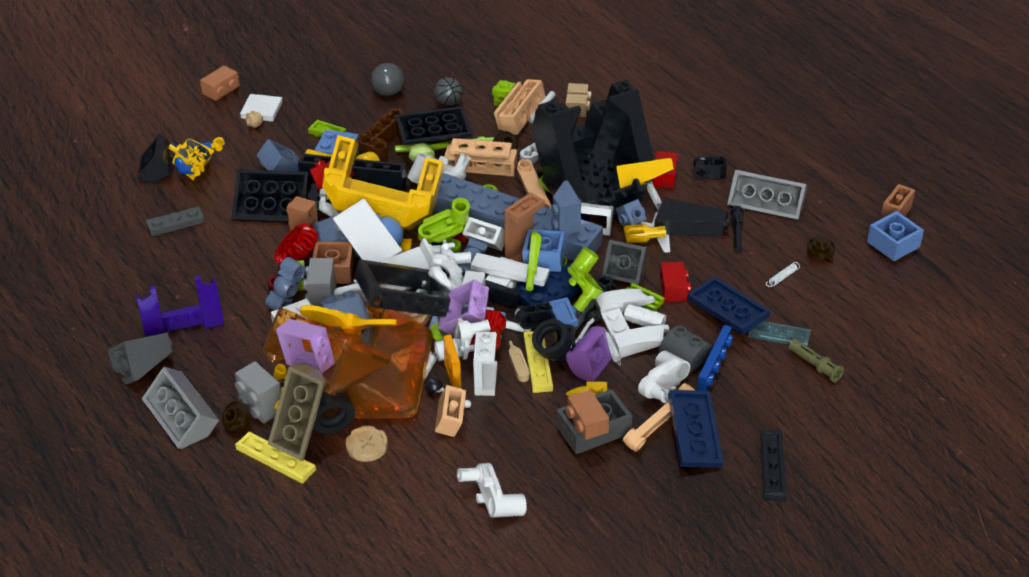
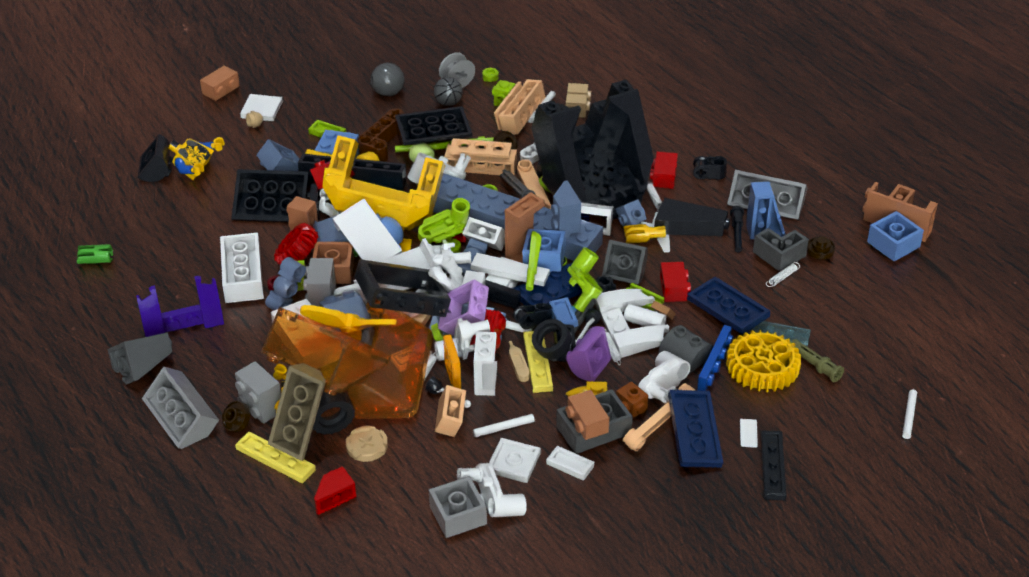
(94, 254): none -> bright green arm
(175, 221): dark grey plate -> none
(241, 267): none -> white brick
(292, 332): lavender window -> none
(334, 490): none -> red slope
(457, 507): none -> light grey brick
(458, 67): none -> light grey piece
(490, 74): none -> lime tile
(503, 425): none -> white bar
(514, 460): none -> white tile
(515, 184): none -> dark grey axle
(570, 463): none -> white tile
(633, 398): none -> dark orange brick
(643, 171): yellow sticker -> none
(660, 308): none -> medium nougat tile
(748, 433): none -> white sticker
(762, 210): none -> medium blue wedge
(762, 361): none -> yellow gear
(780, 250): none -> dark grey brick
(881, 205): none -> nougat panel
(909, 416): none -> white bar

